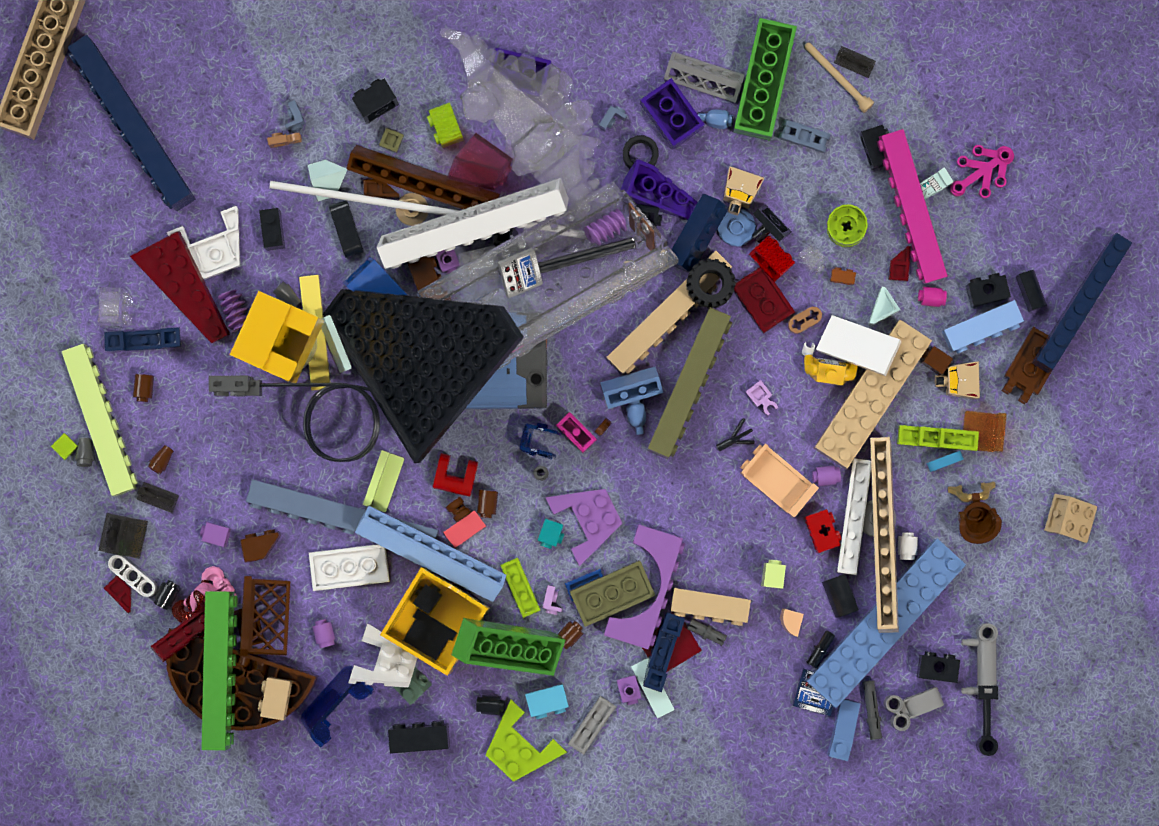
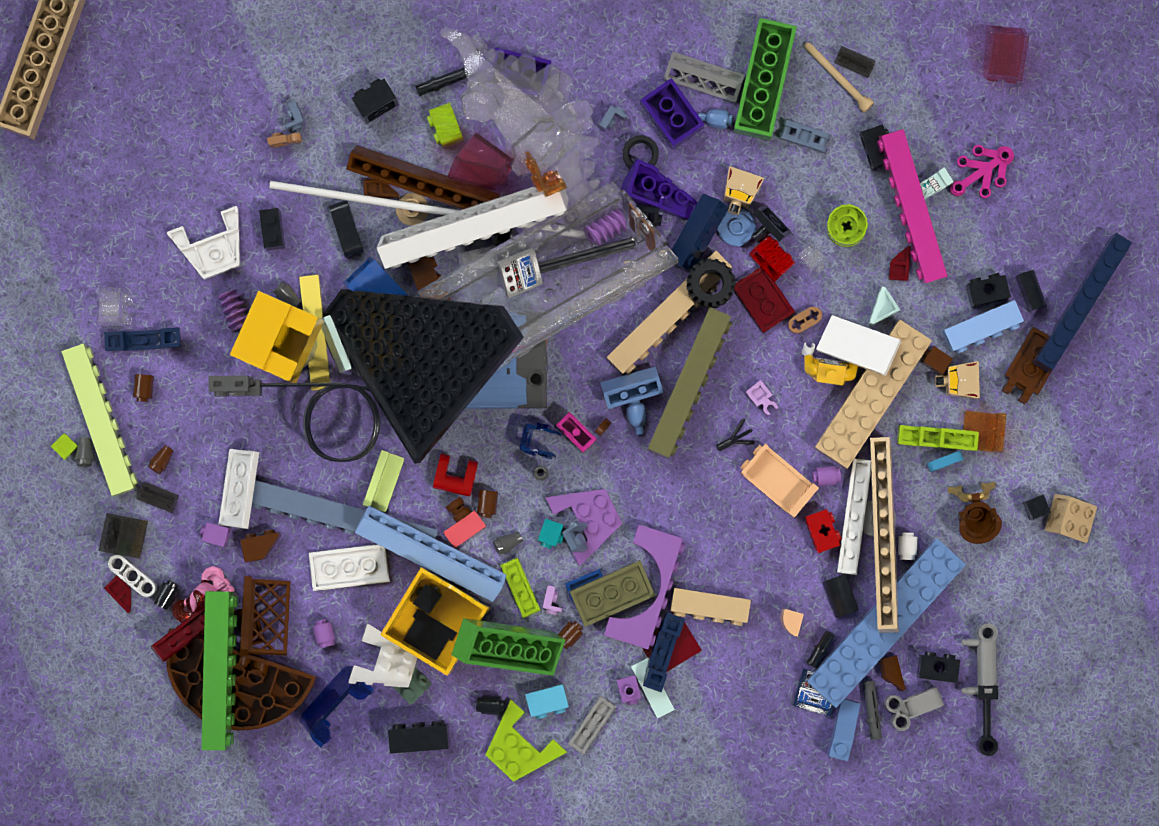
(129, 120): dark blue brick -> none
(177, 275): dark red wing -> none
(238, 488): none -> white tile
(275, 698): tan brick -> none
(326, 176): light aqua slope -> none
(391, 140): olive plate -> none
(440, 82): none -> black pin
(448, 261): medium lavender brick -> none
(507, 542): none -> dark grey cone
(549, 183): none -> clear orange bracket
(574, 538): none -> sand blue bracket
(707, 632): dark grey pin -> none
(773, 574): yellowish green brick -> none
(842, 277): dark orange piece -> none
(891, 672): none -> reddish brown tile
(932, 296): dark pink brick -> none
(1005, 53): none -> clear pink slope
(1036, 507): none -> black brick

